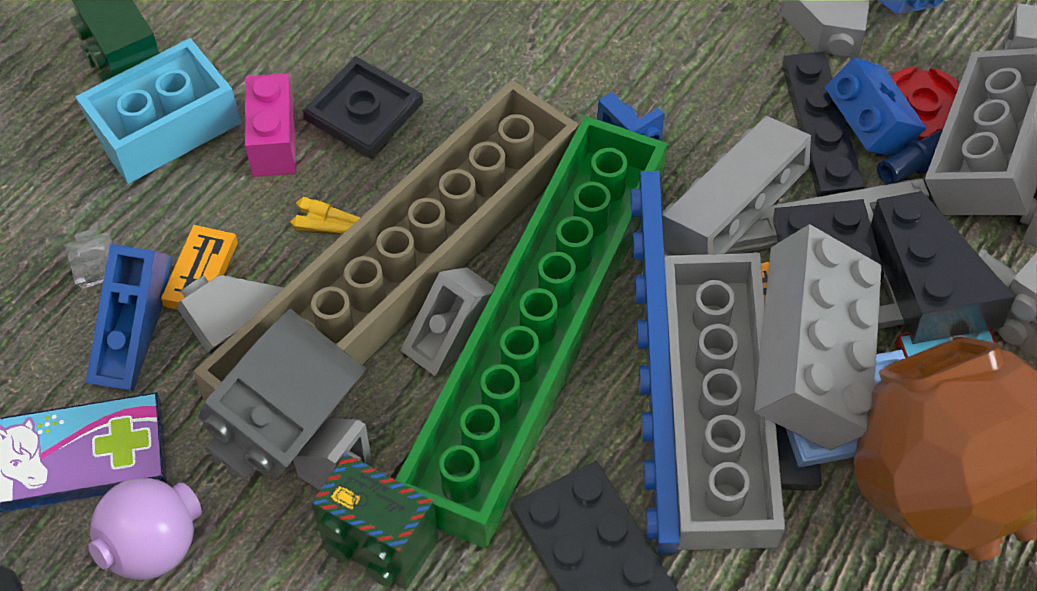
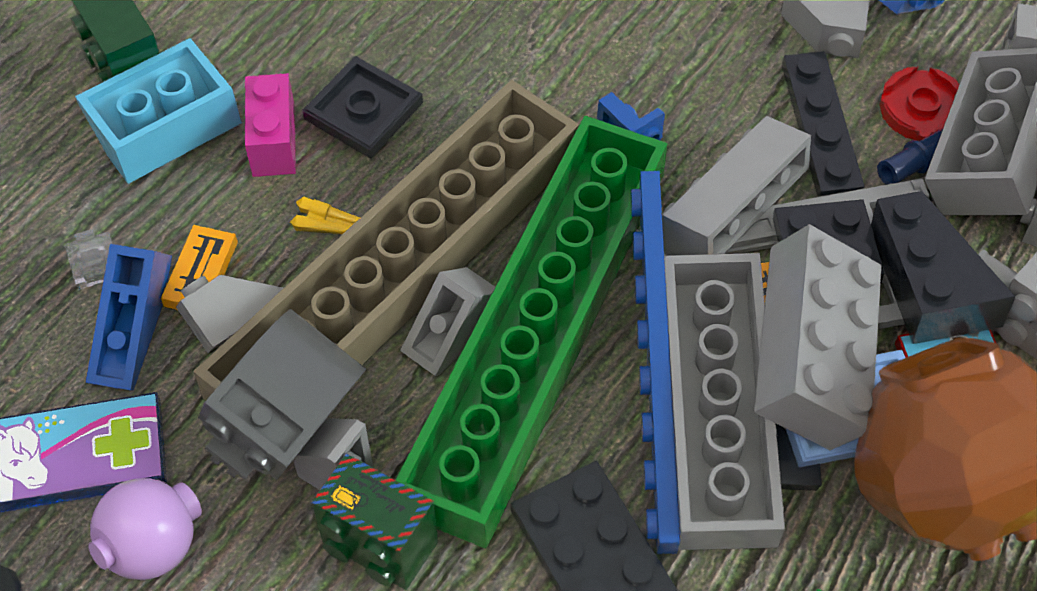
(874, 107): blue brick -> none

